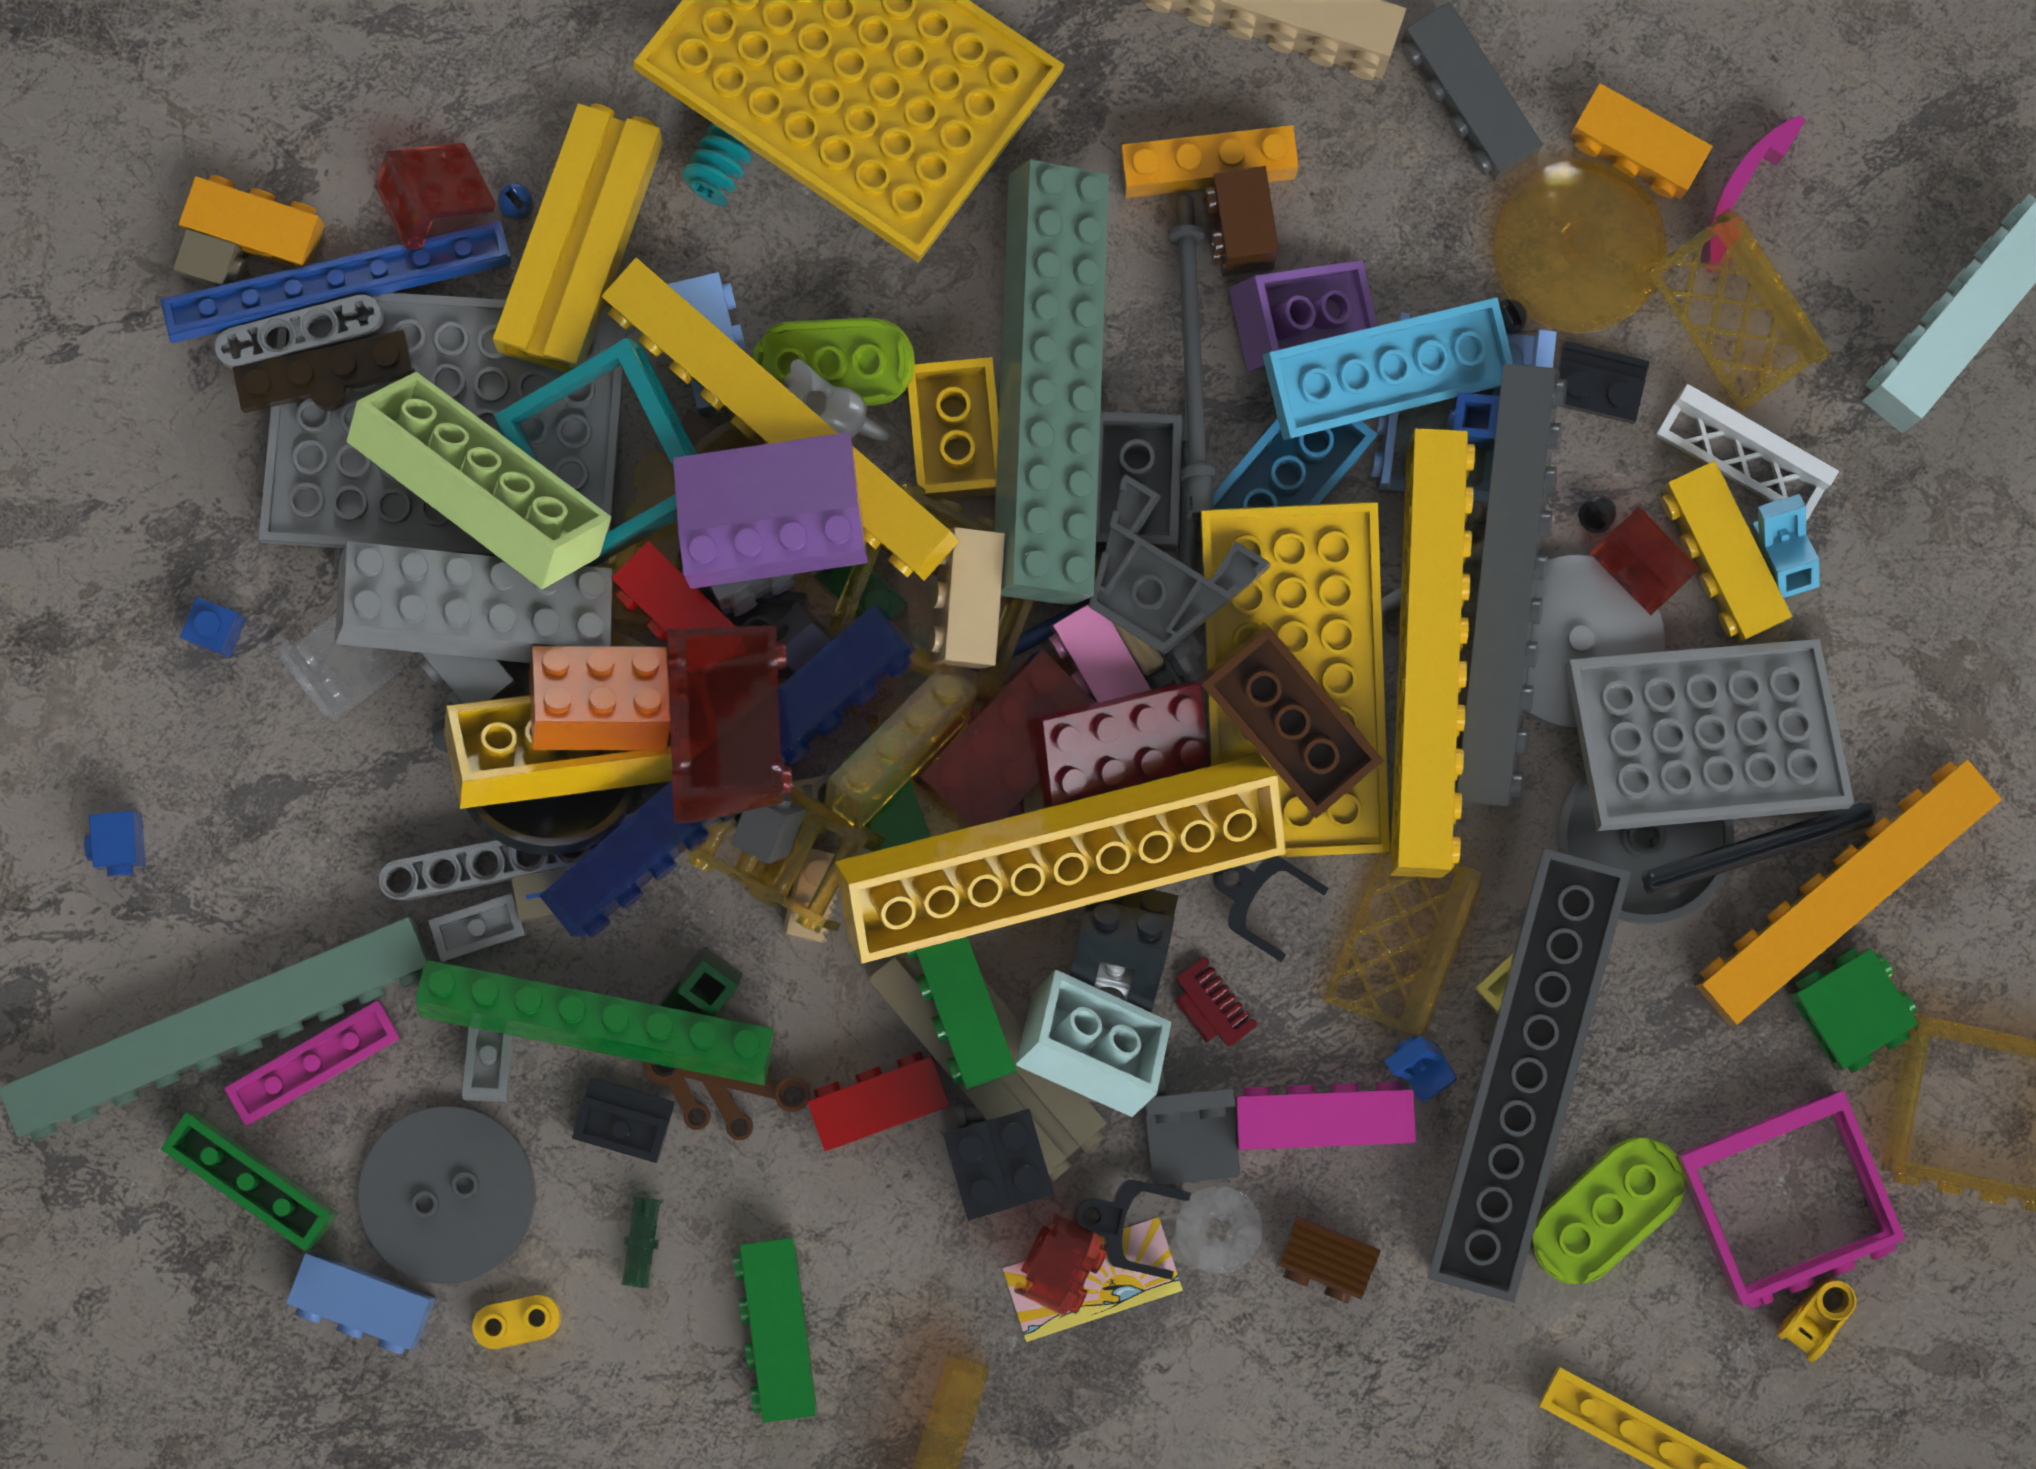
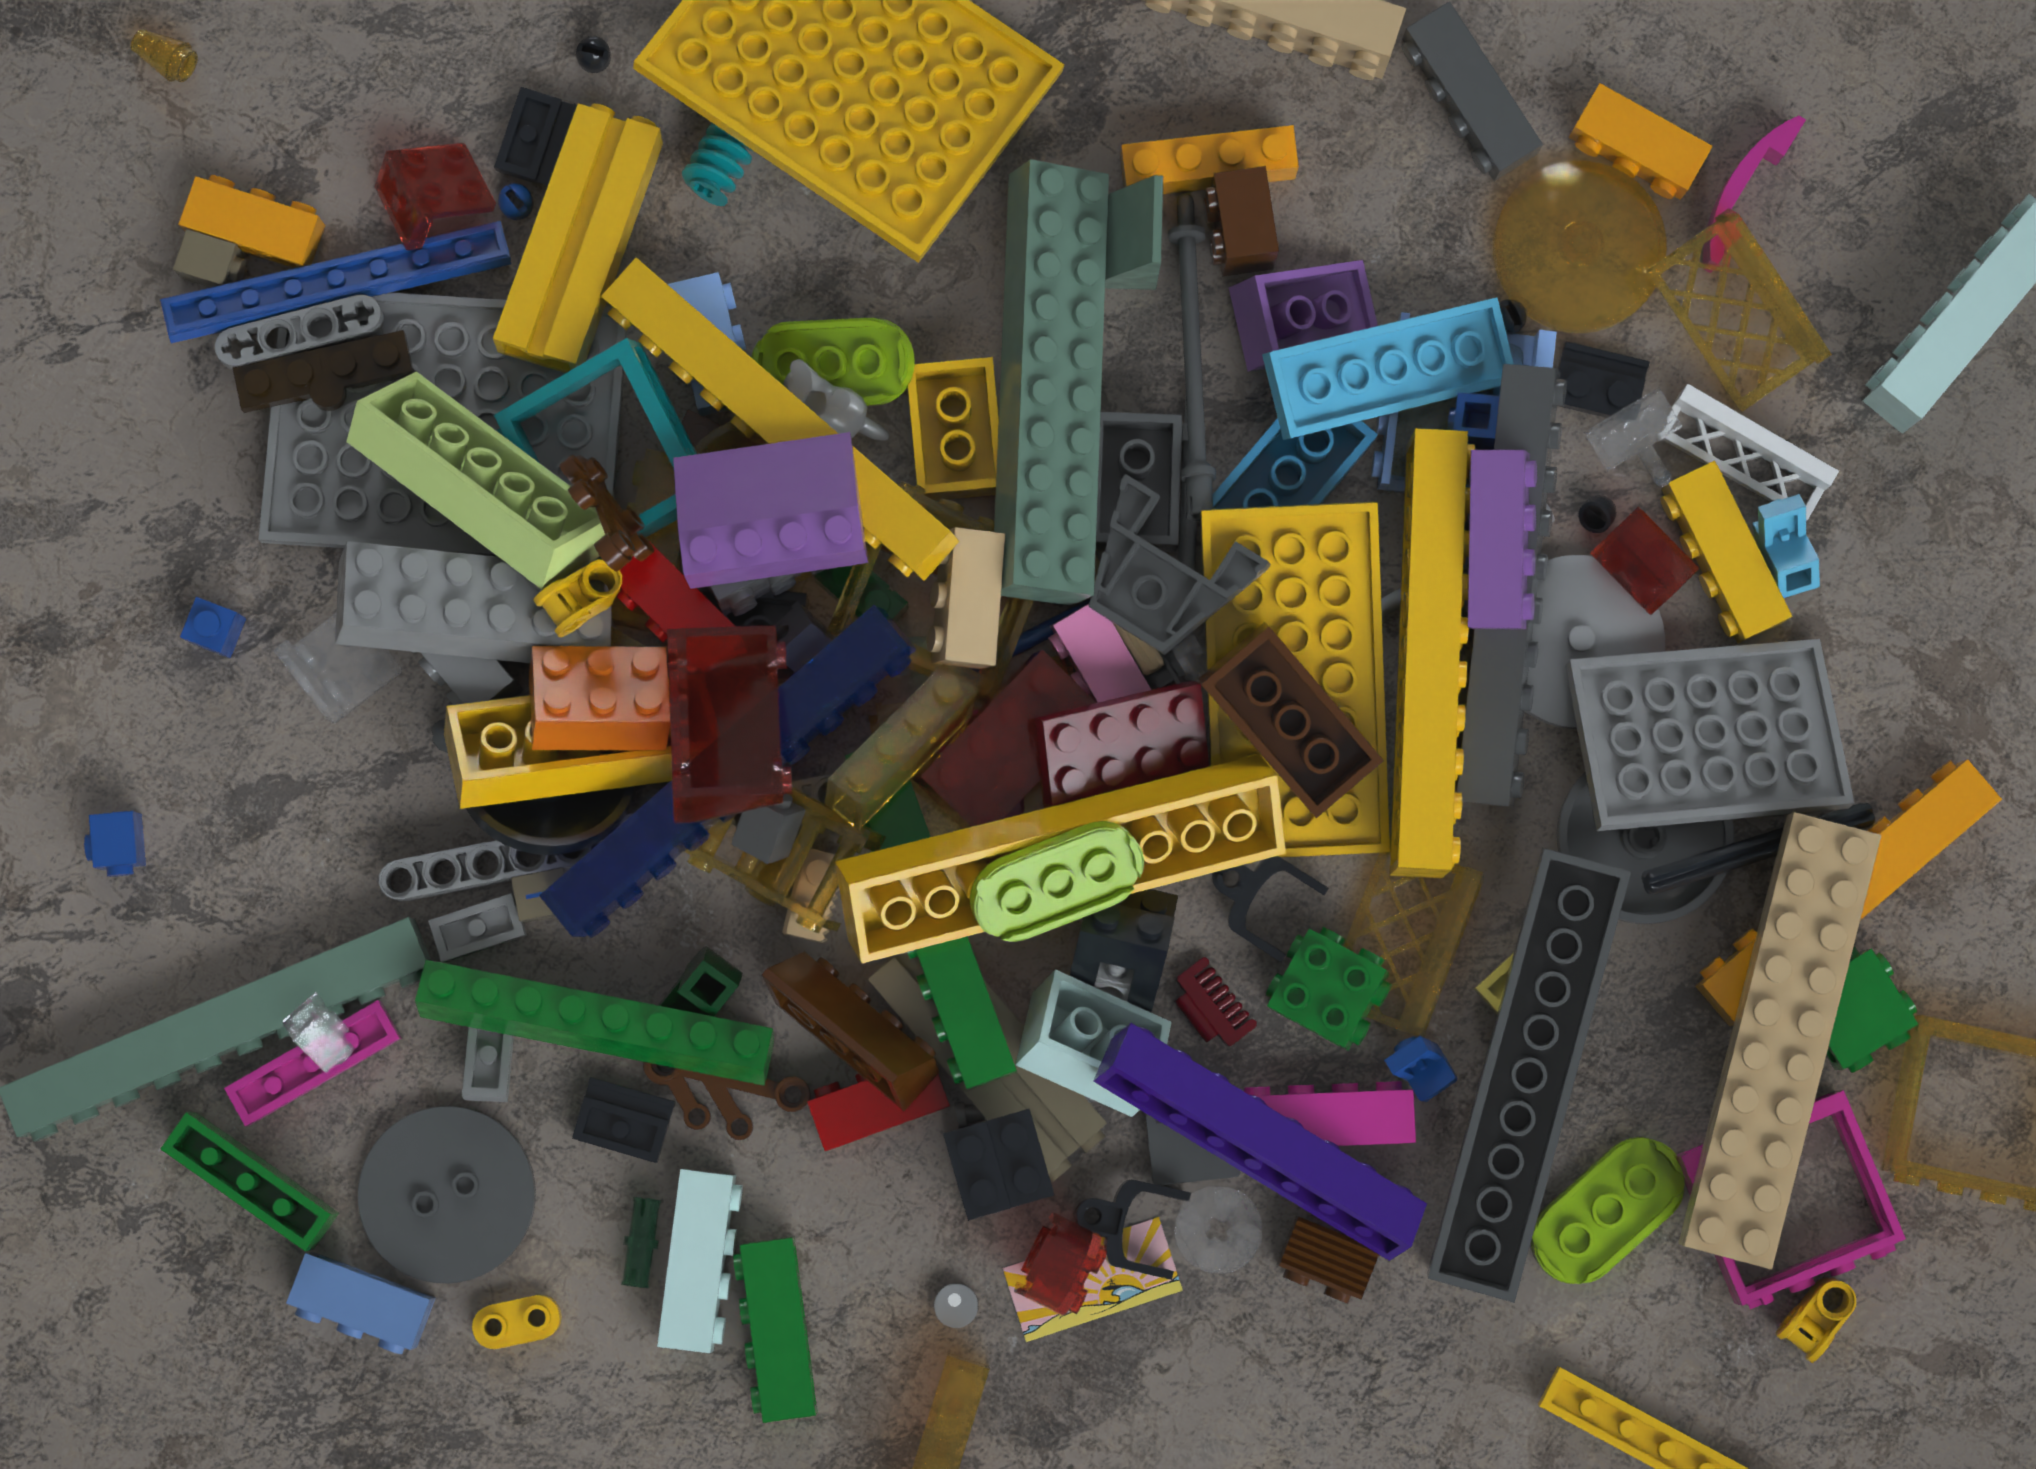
(167, 55): none -> clear yellow cone
(319, 1033): none -> clear brick
(534, 136): none -> black plate
(573, 600): none -> yellow piece
(591, 62): none -> black hinge
(619, 525): none -> reddish brown plant
(697, 1261): none -> light aqua brick
(852, 1028): none -> reddish brown slope
(956, 1305): none -> light grey tile
(1056, 881): none -> lime tile
(1134, 235): none -> sand green slope
(1260, 1141): none -> dark purple brick
(1329, 987): none -> green brick
(1500, 539): none -> medium lavender brick
(1635, 432): none -> clear plate
(1779, 1040): none -> tan brick

